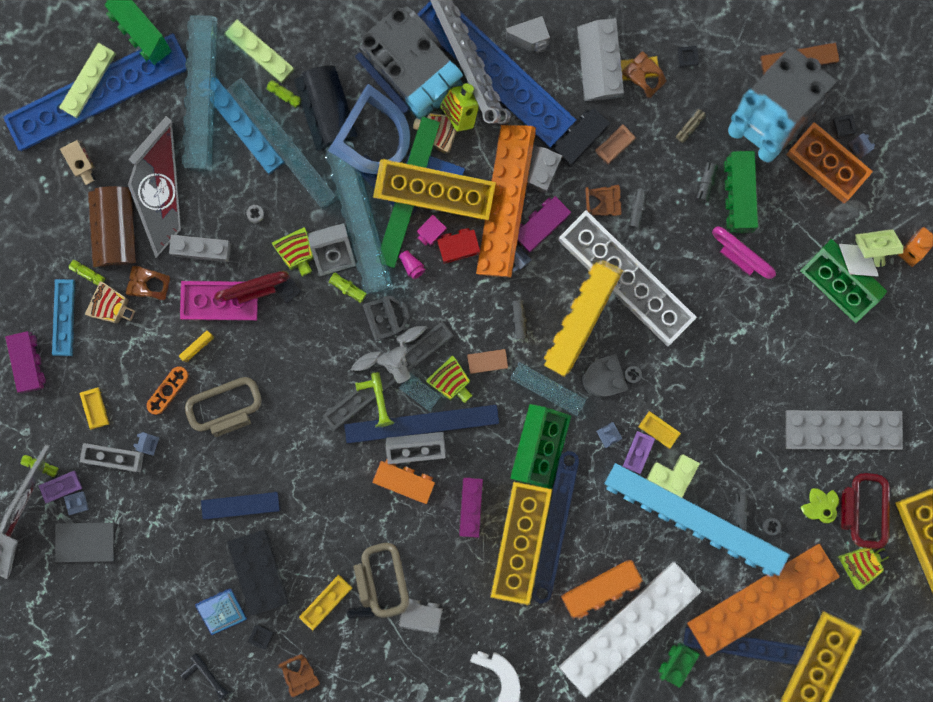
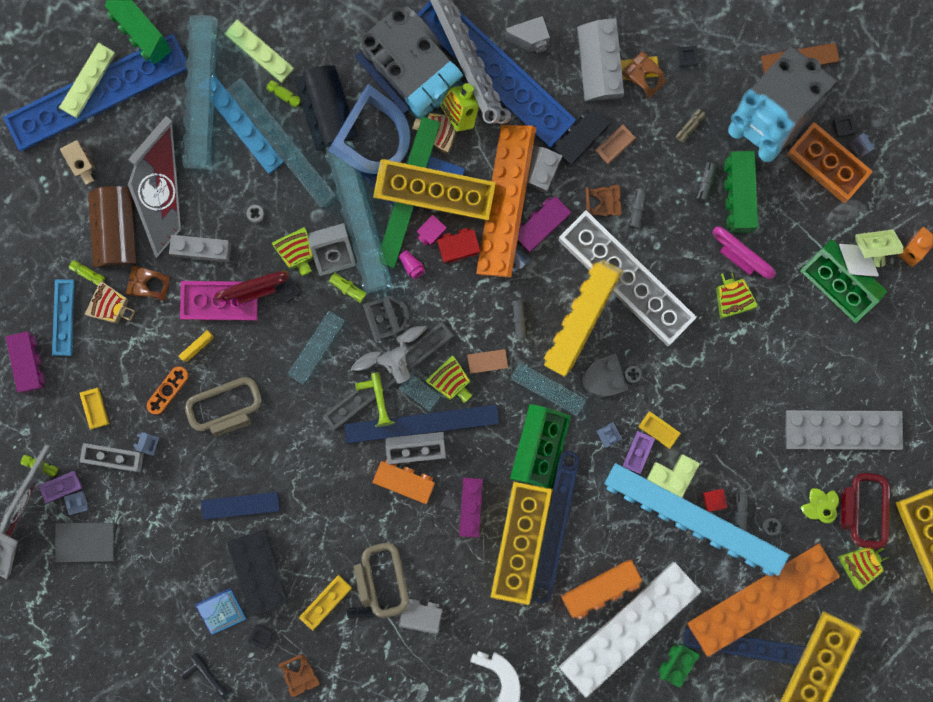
(316, 347): none -> clear light blue tile
(714, 500): none -> red brick
(734, 296): none -> torso

